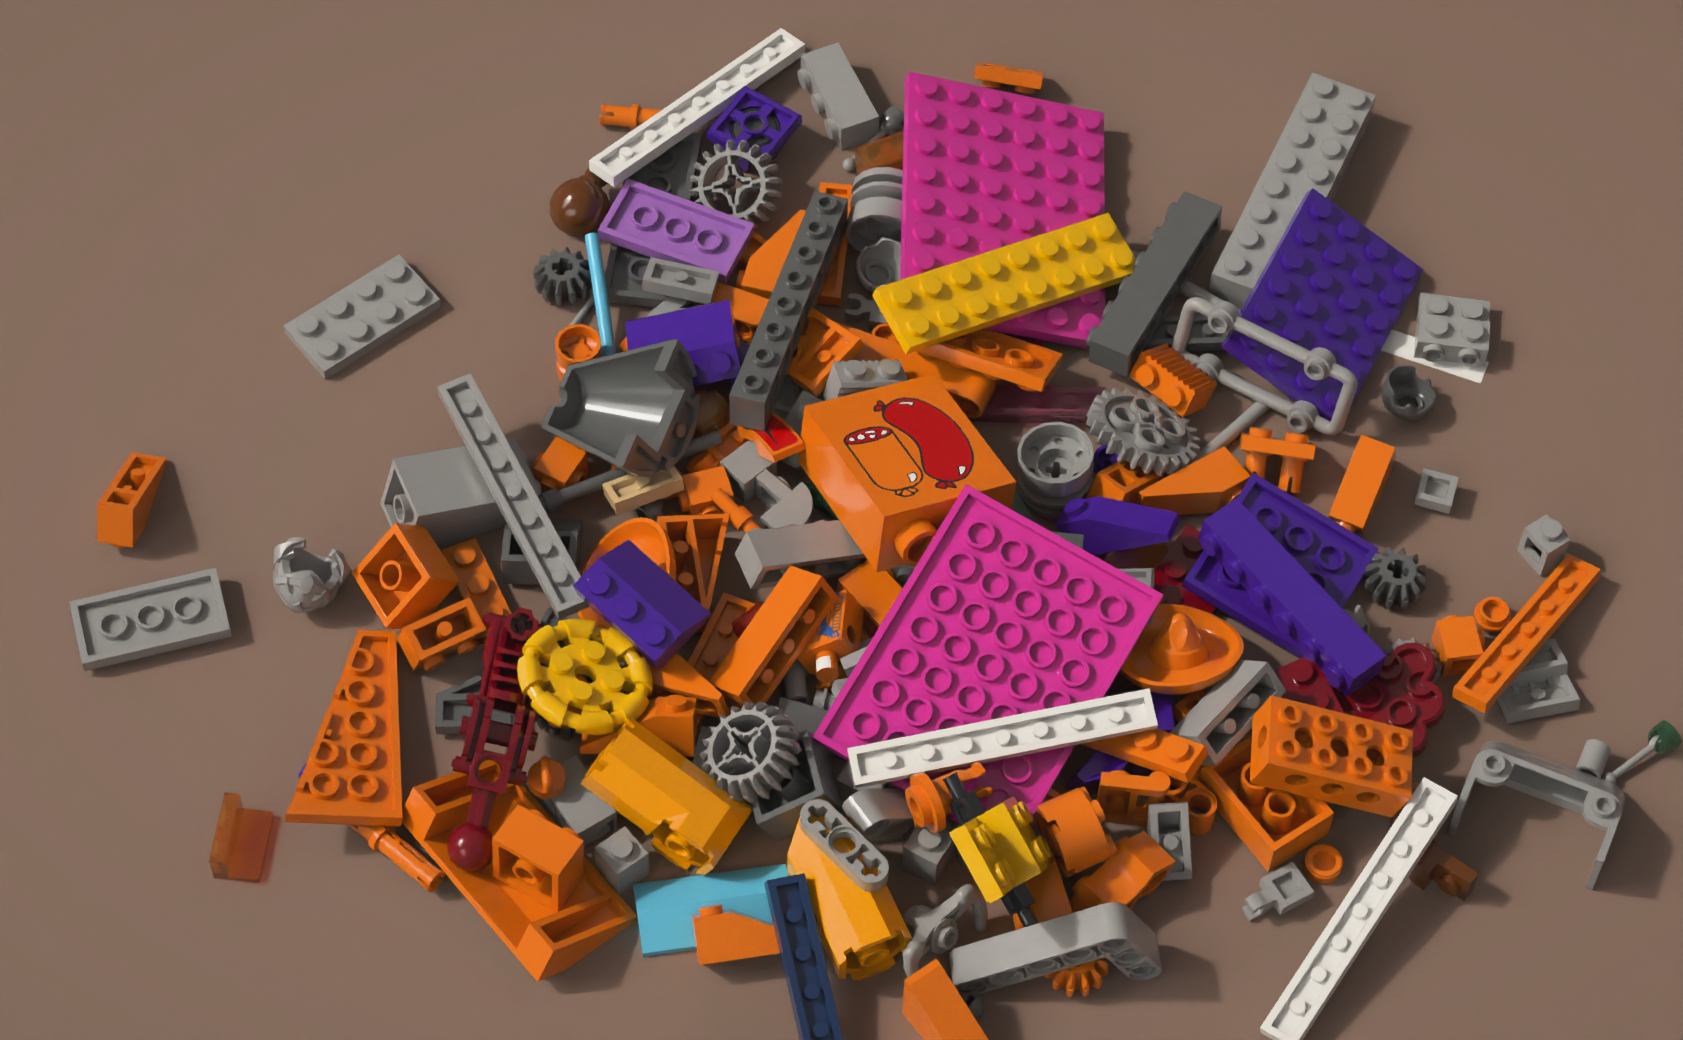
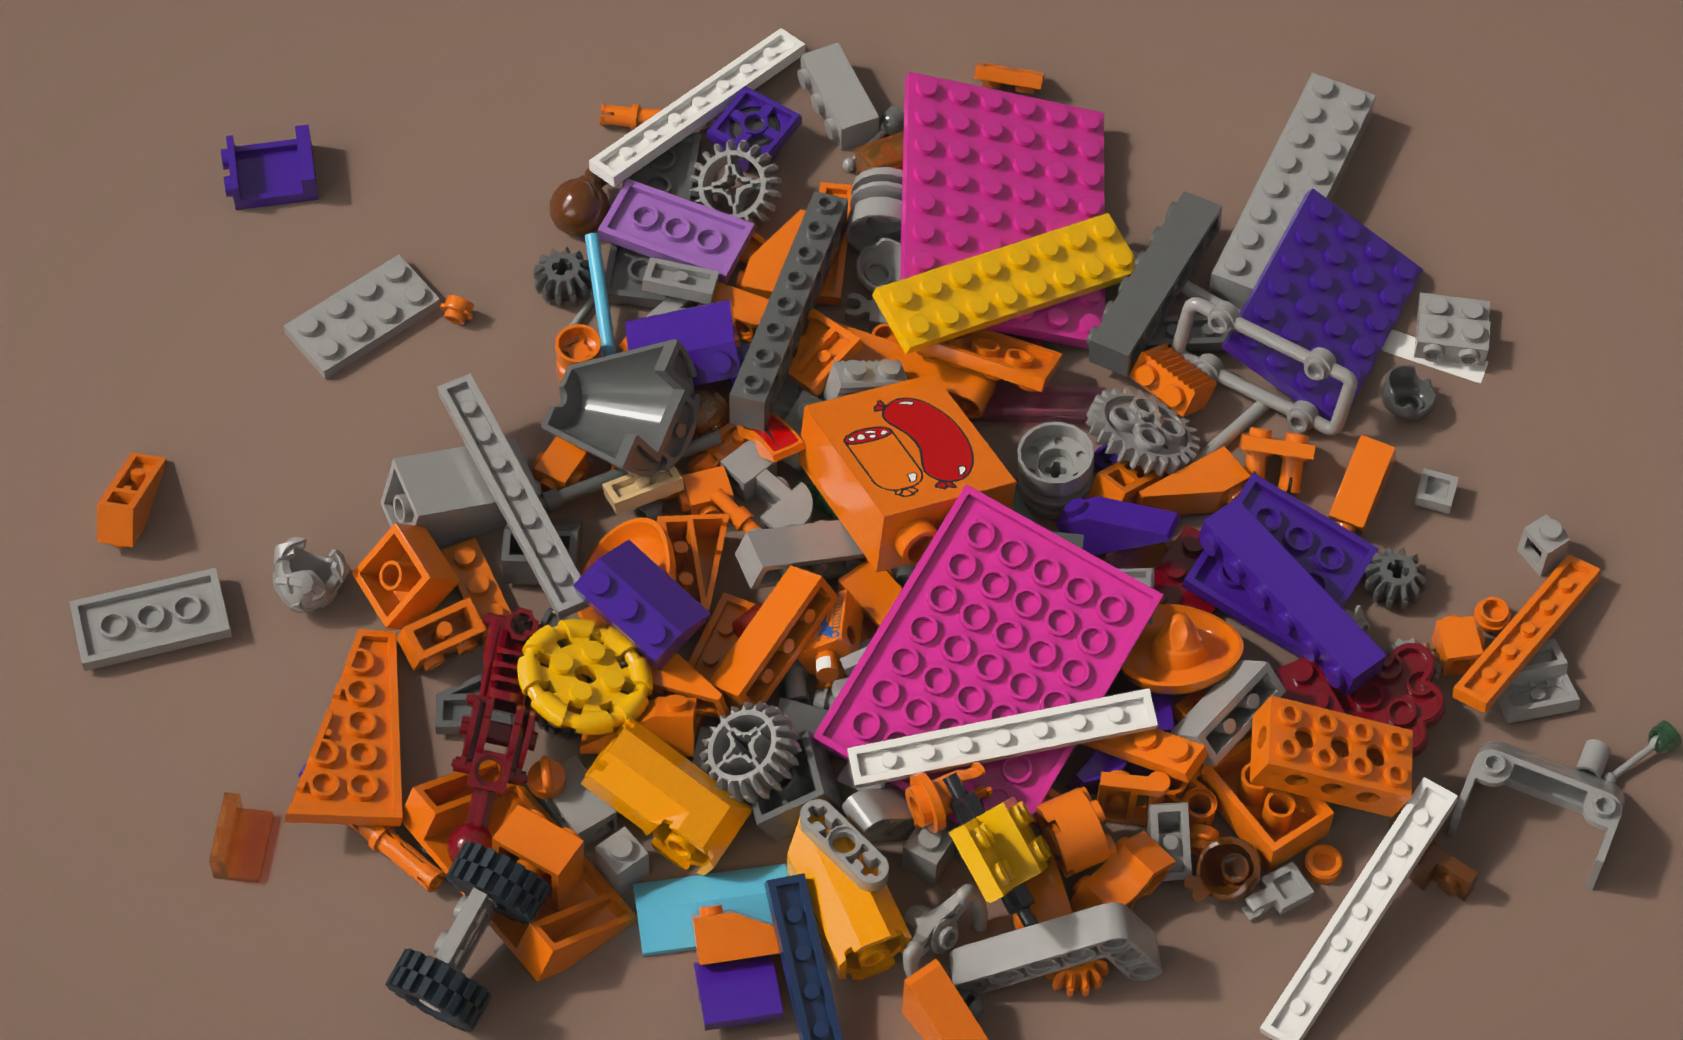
(271, 171): none -> dark purple panel
(457, 309): none -> orange plate
(490, 887): none -> black plate
(738, 992): none -> dark purple slope
(1200, 836): none -> orange plate
(1226, 870): none -> reddish brown hat

